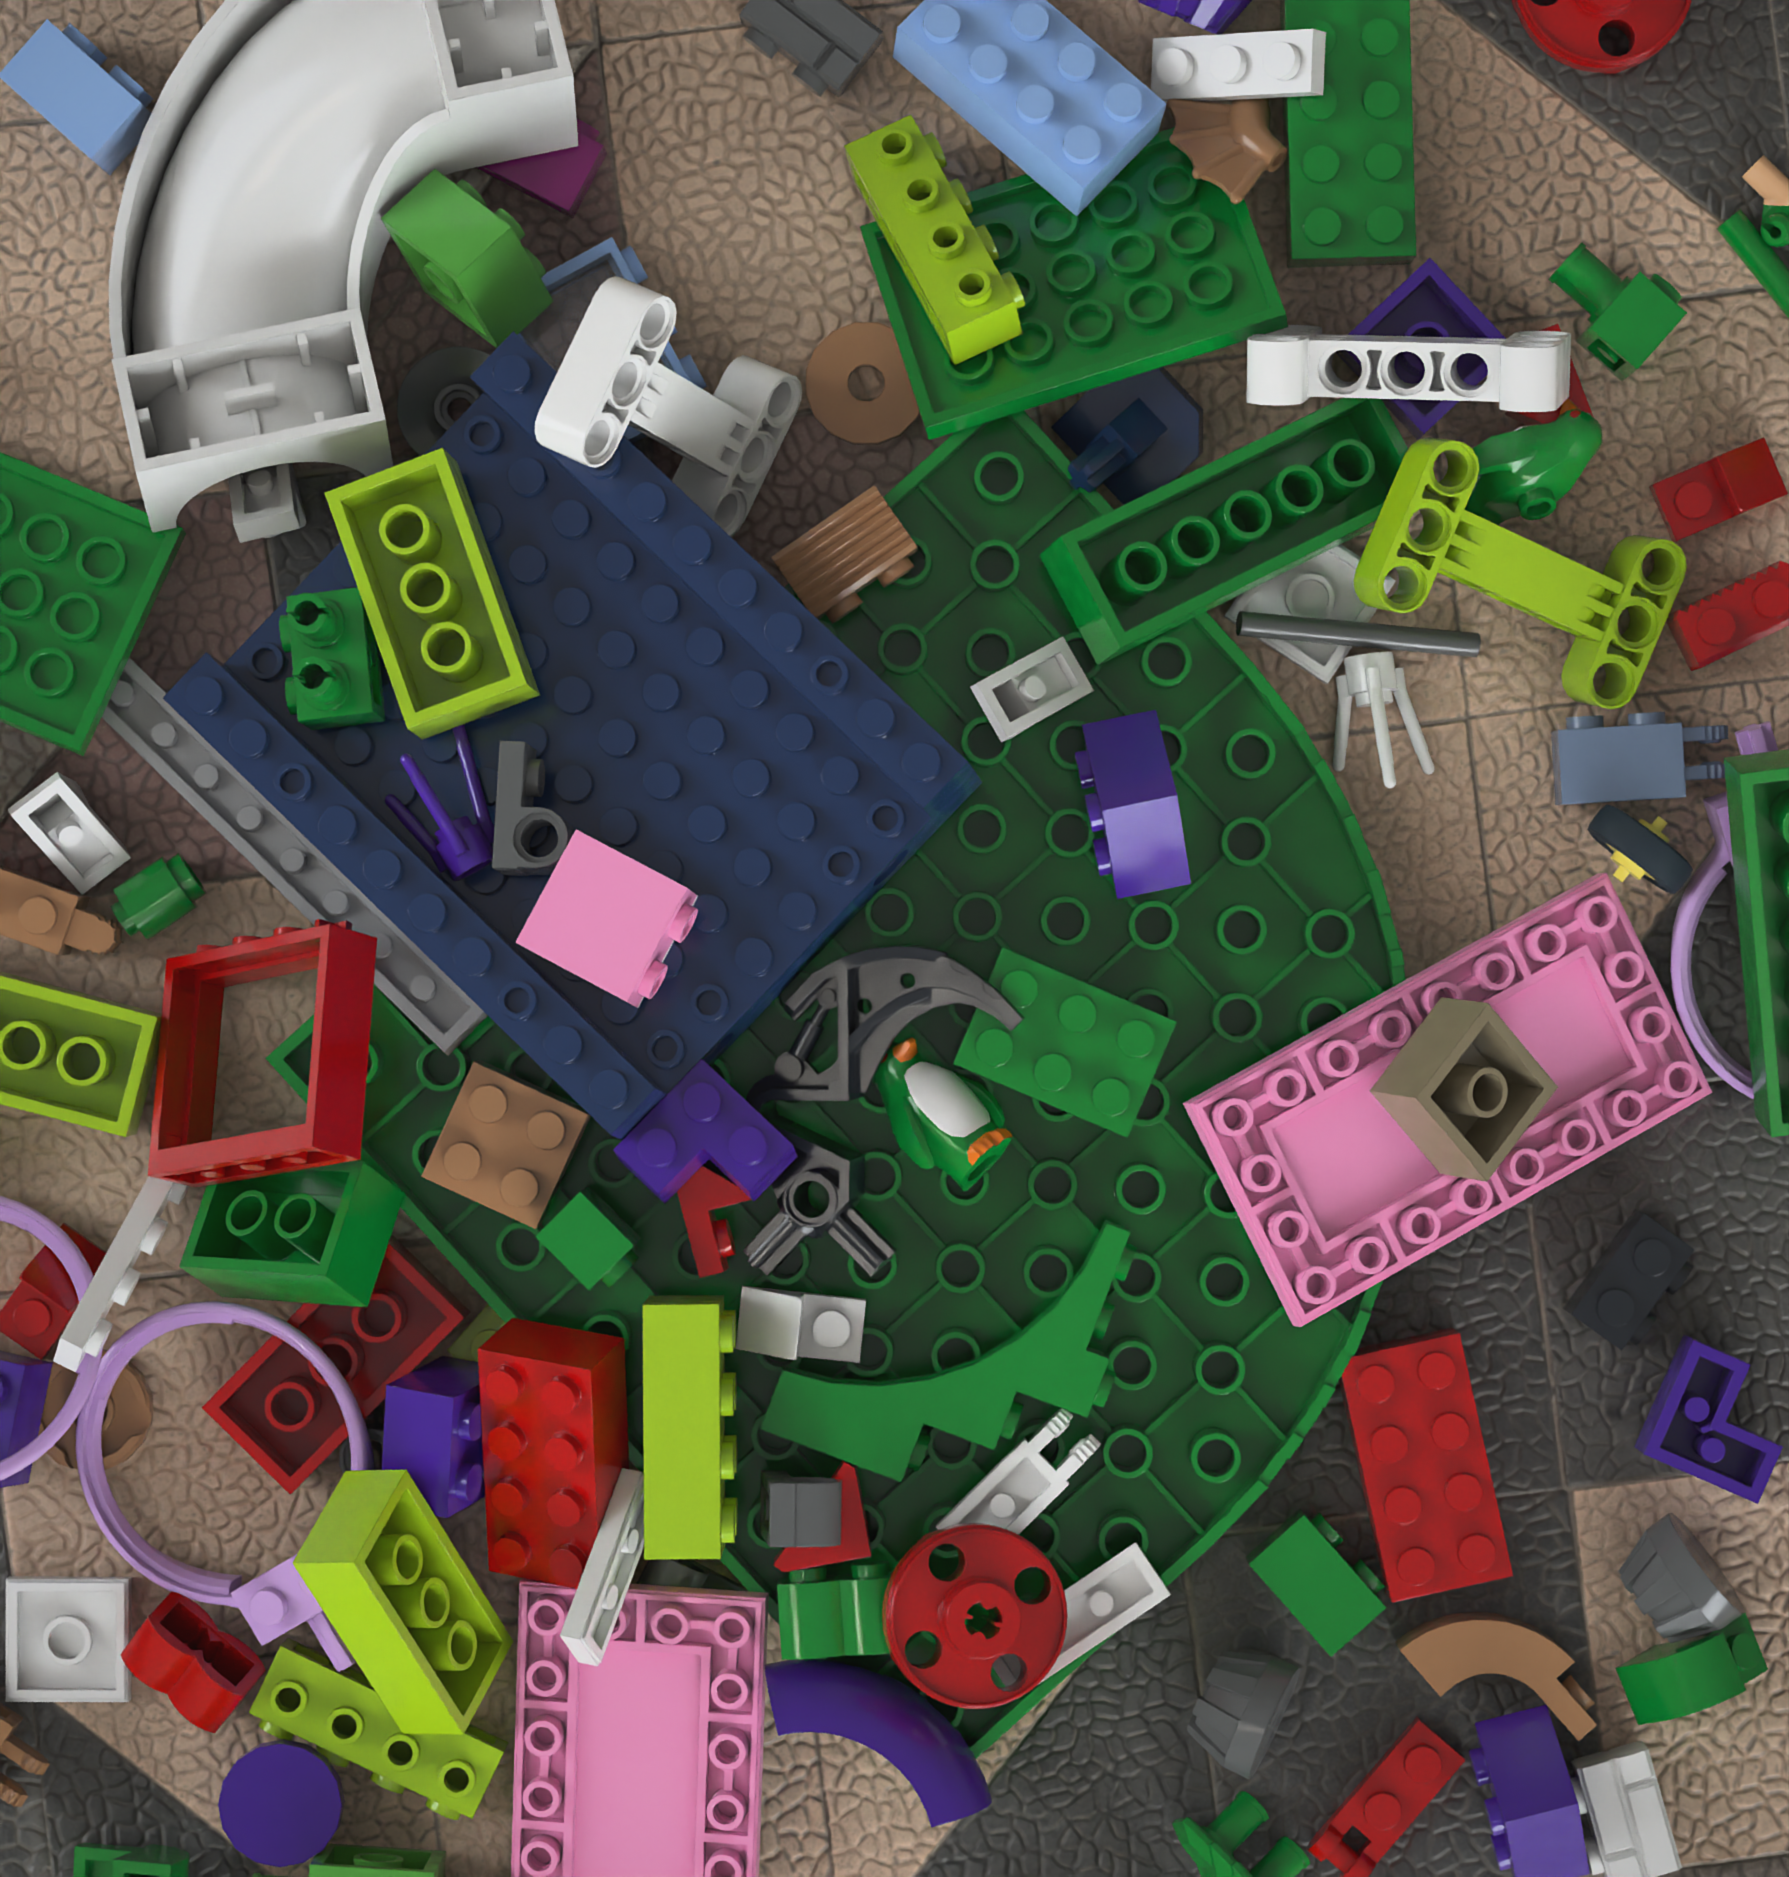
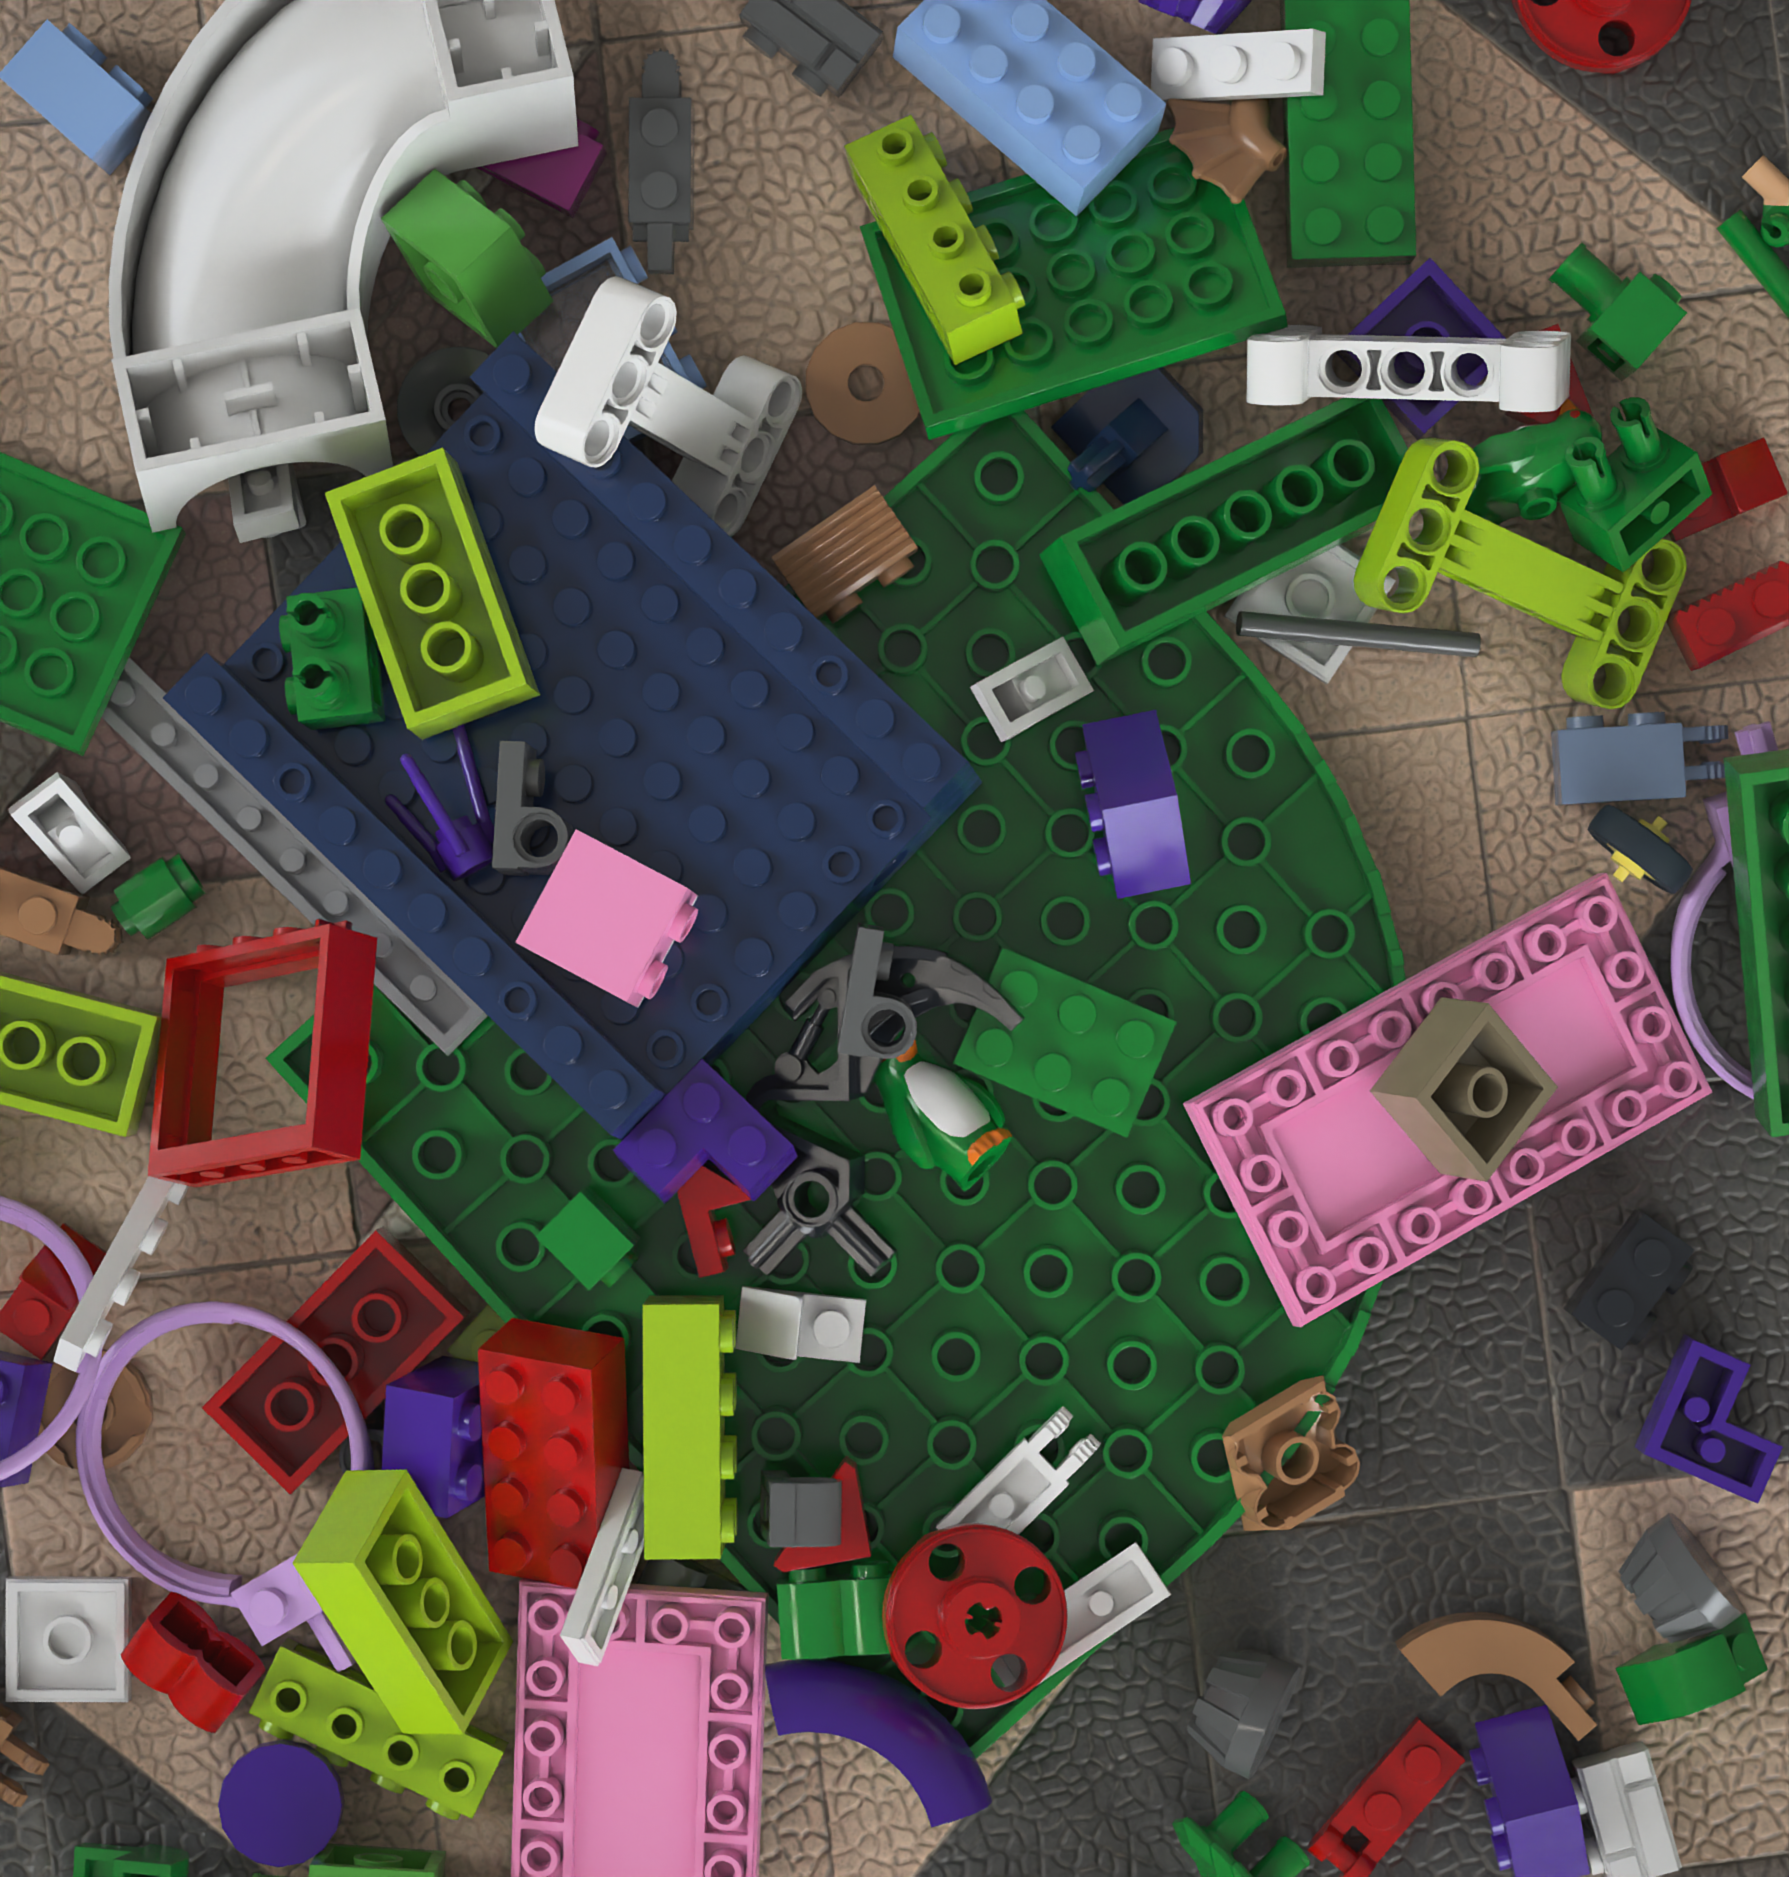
(295, 1235): green brick -> none
(506, 1144): medium nougat brick -> none
(661, 162): none -> dark grey hinge
(870, 962): none -> dark grey plate
(1048, 1360): green arch -> none
(1309, 1479): none -> medium nougat slope
(1317, 1581): green brick -> none
(1371, 681): white plant -> none
(1424, 1465): red brick -> none
(1636, 492): none -> green brick

